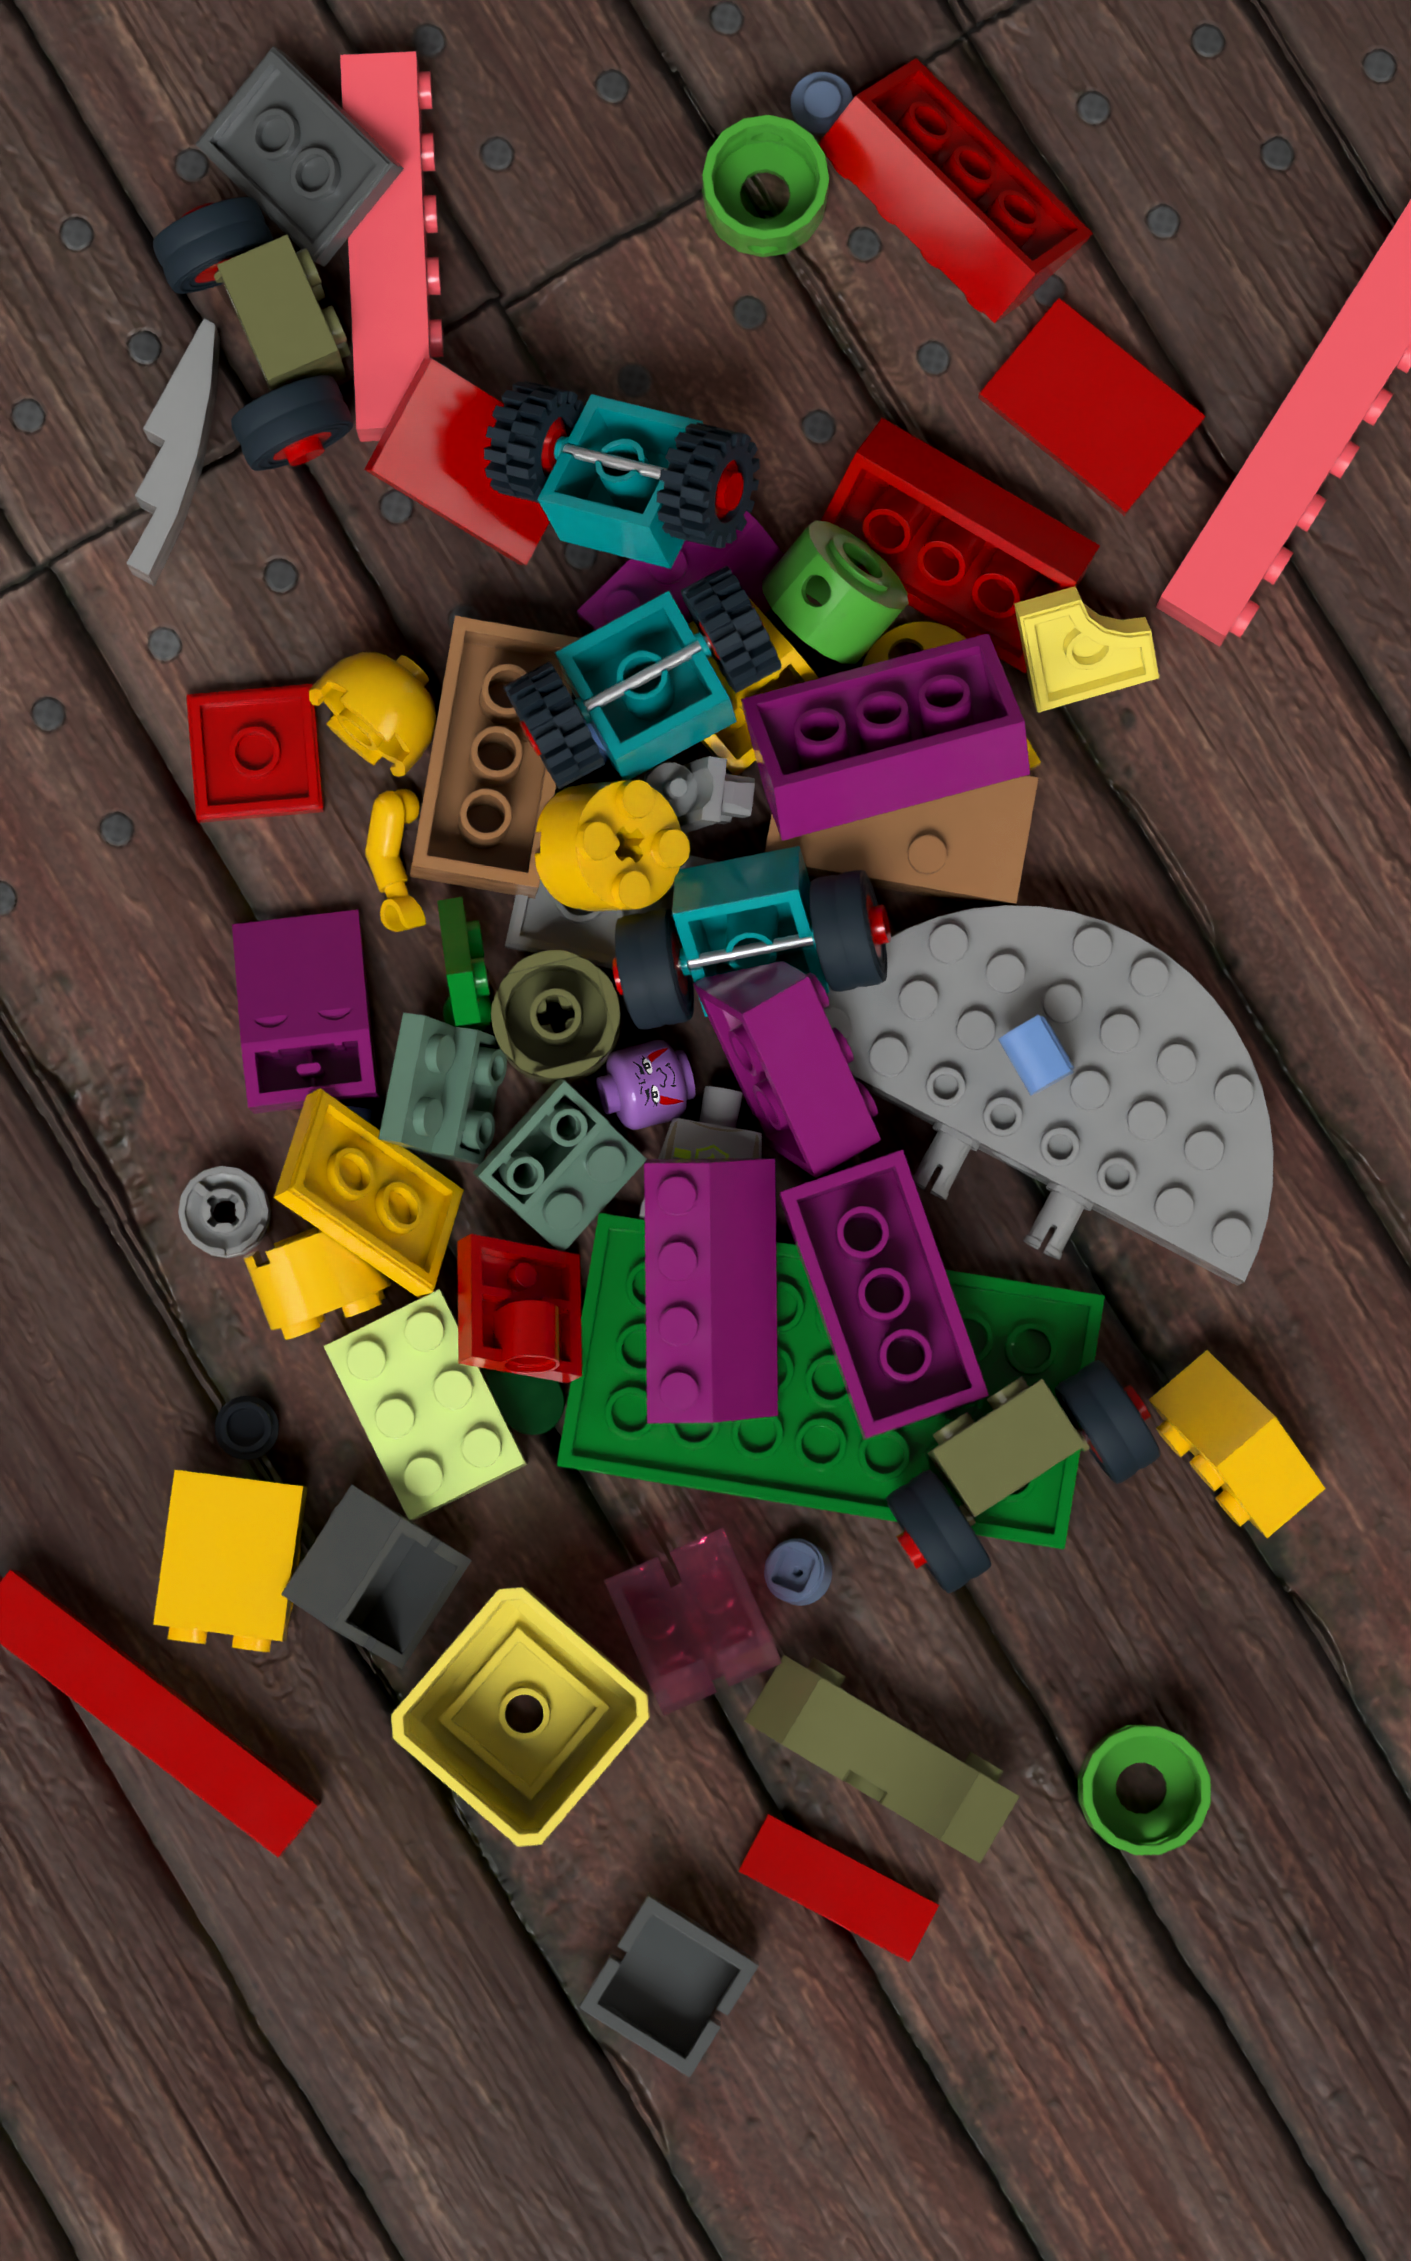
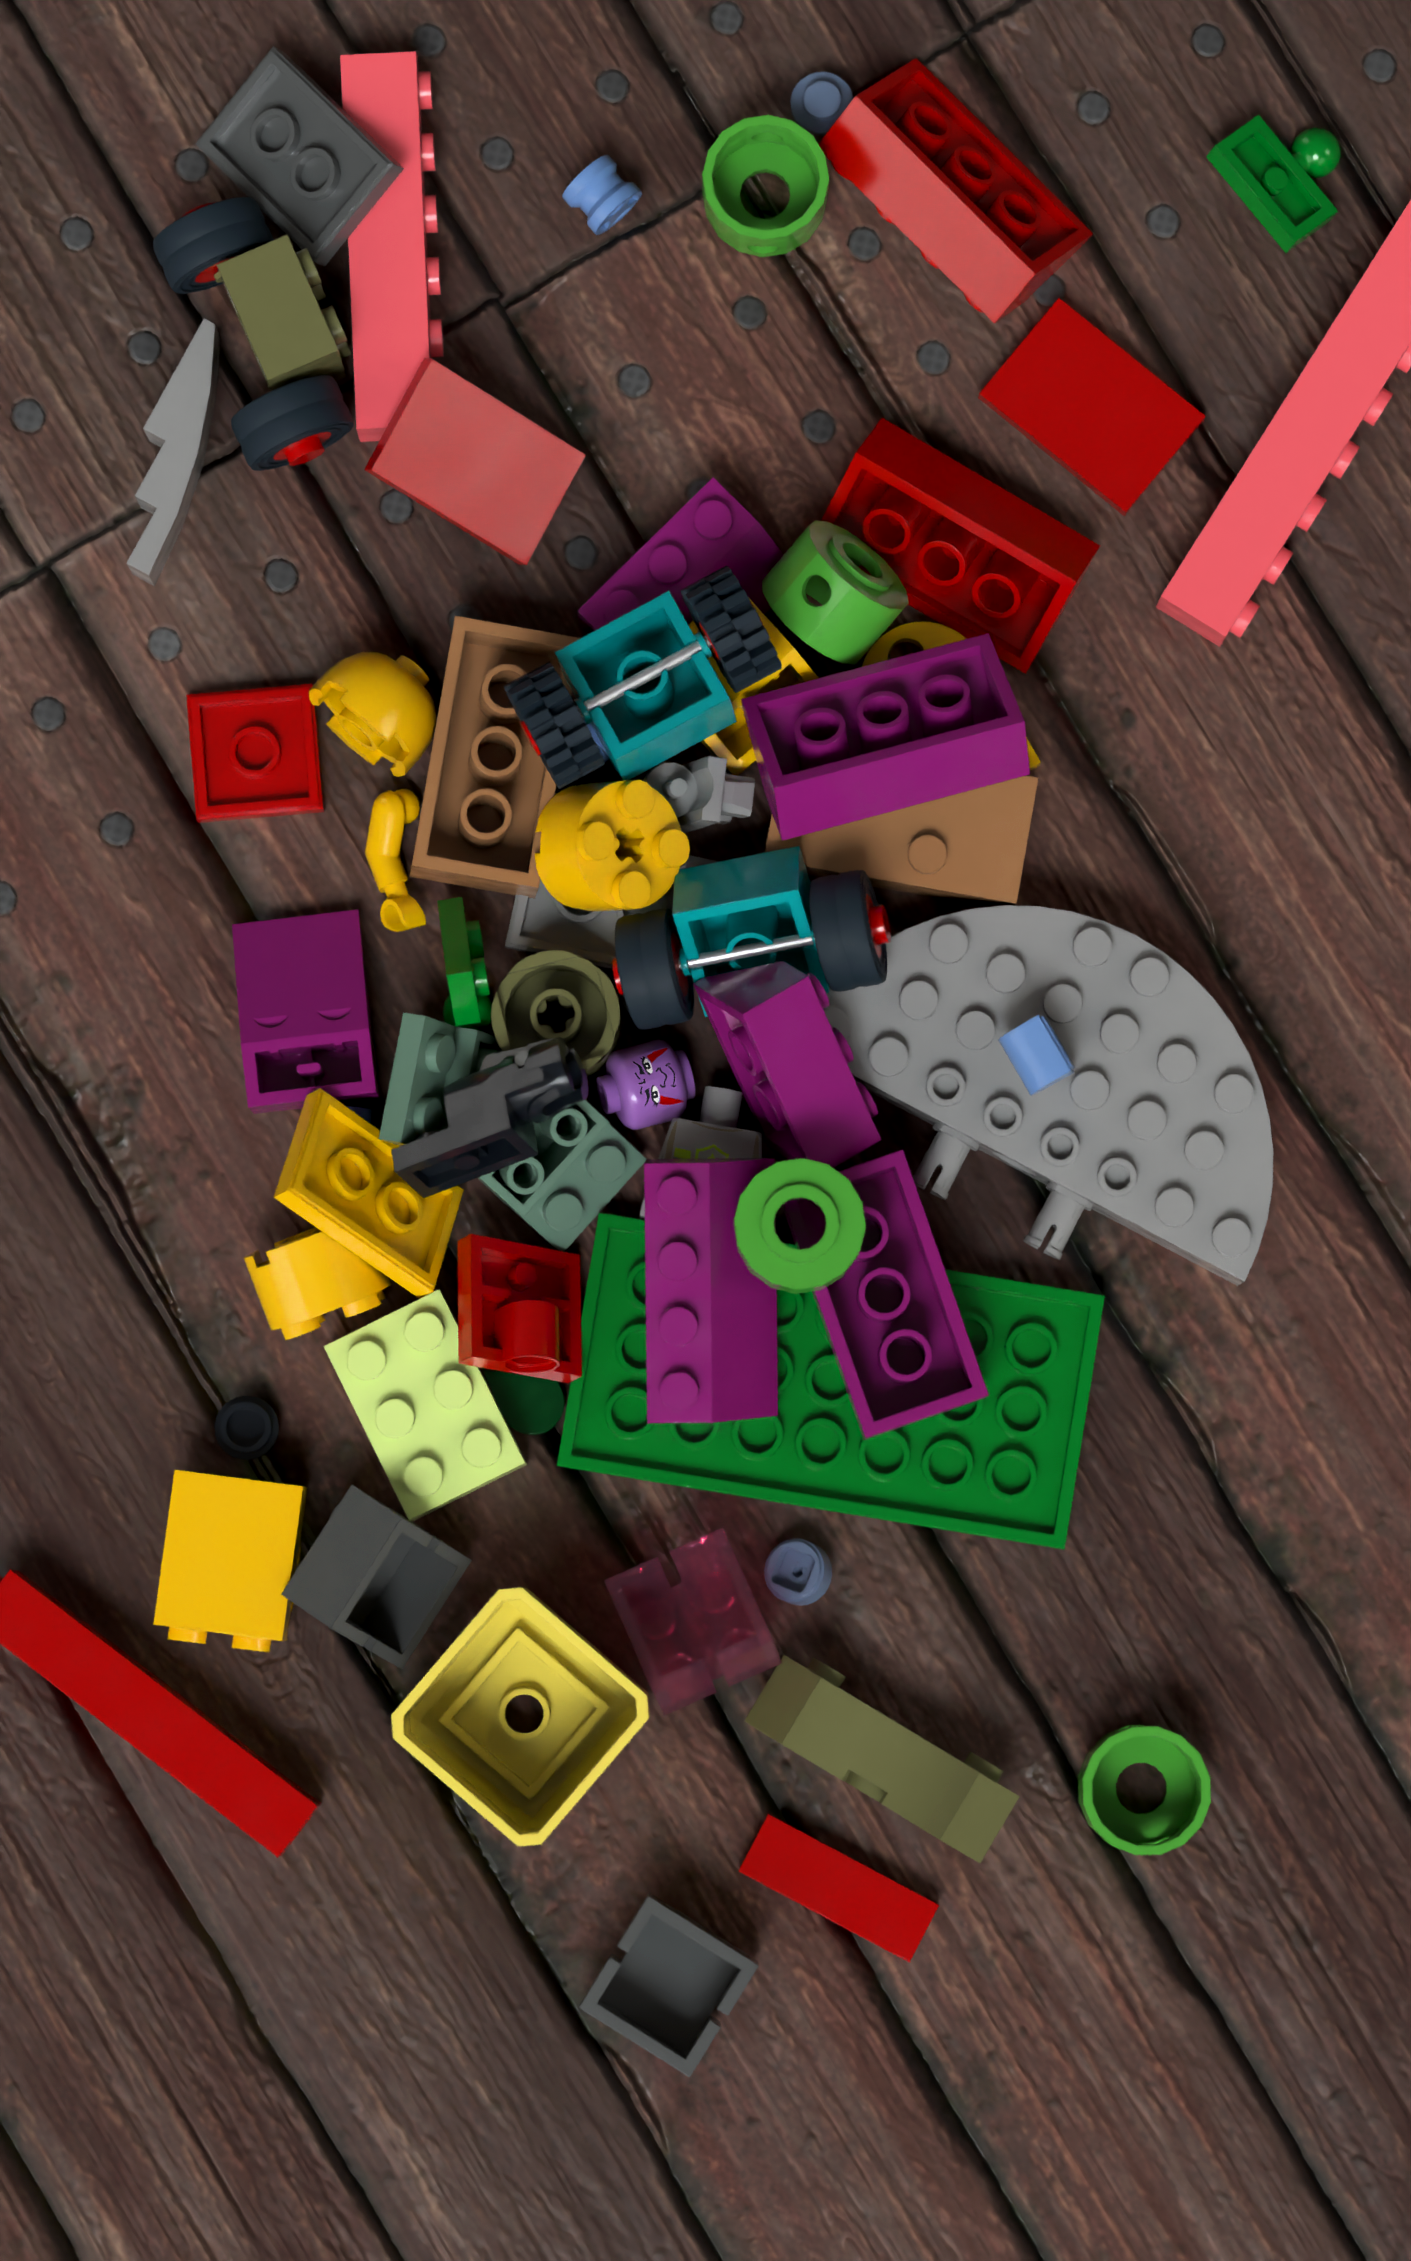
(251, 1208): light grey wheel -> none
(494, 1116): none -> black plate
(601, 194): none -> medium blue wheel
(621, 472): brick -> none
(788, 1267): none -> bright green piece
(1006, 1451): brick -> none
(1079, 653): light yellow tile -> none
(1235, 1445): yellow brick -> none
(1280, 183): none -> green plate

